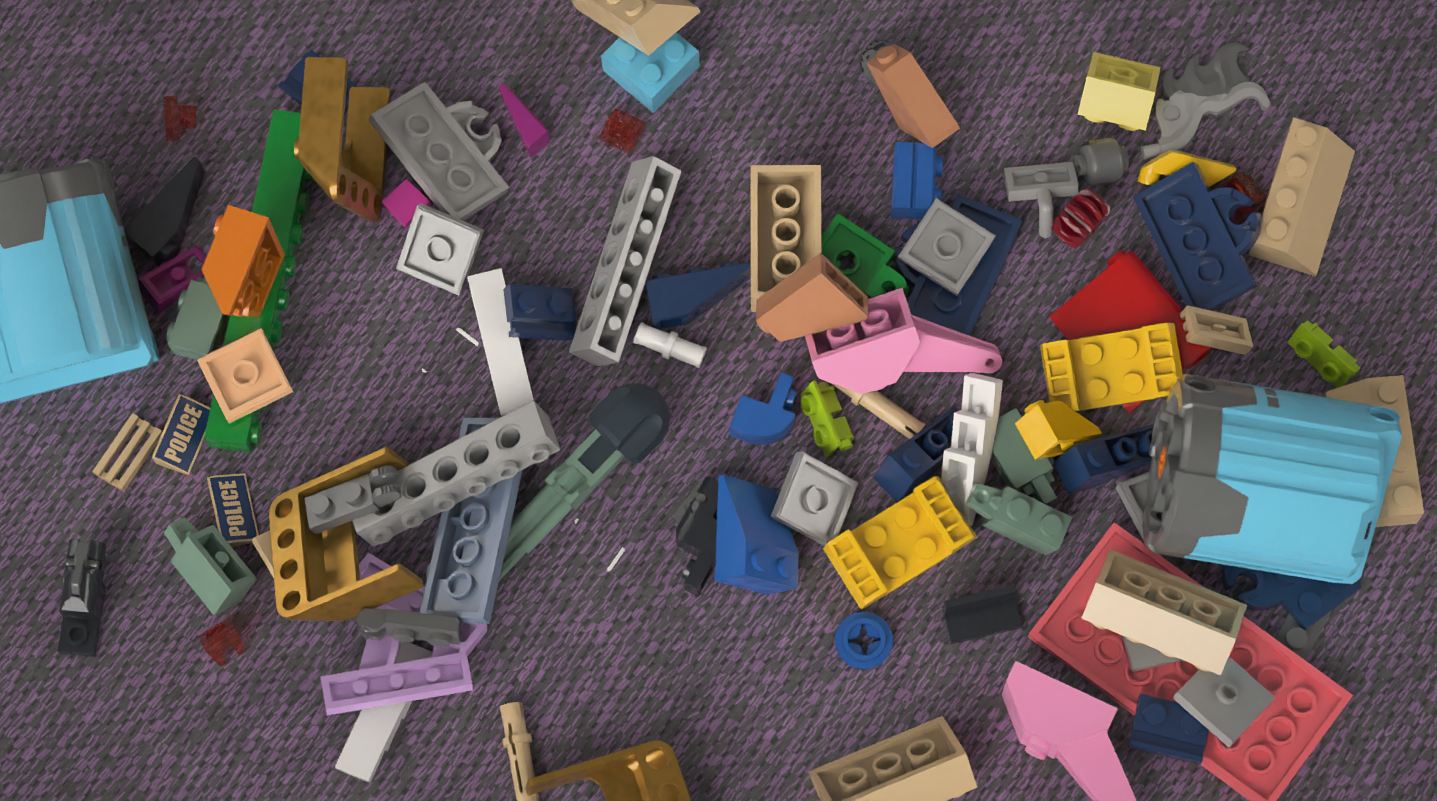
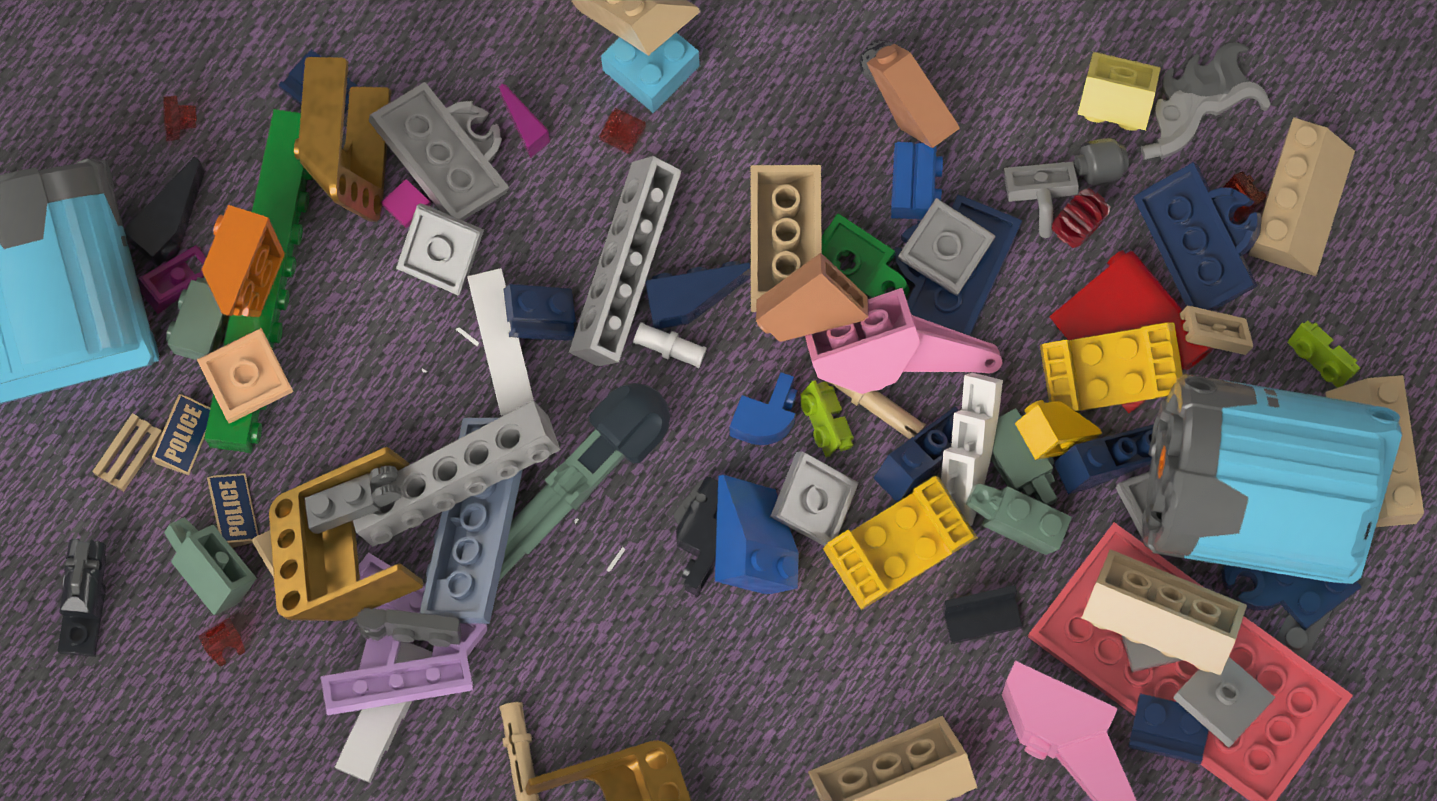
(875, 628): blue gear -> none
(1174, 160): yellow piece -> none

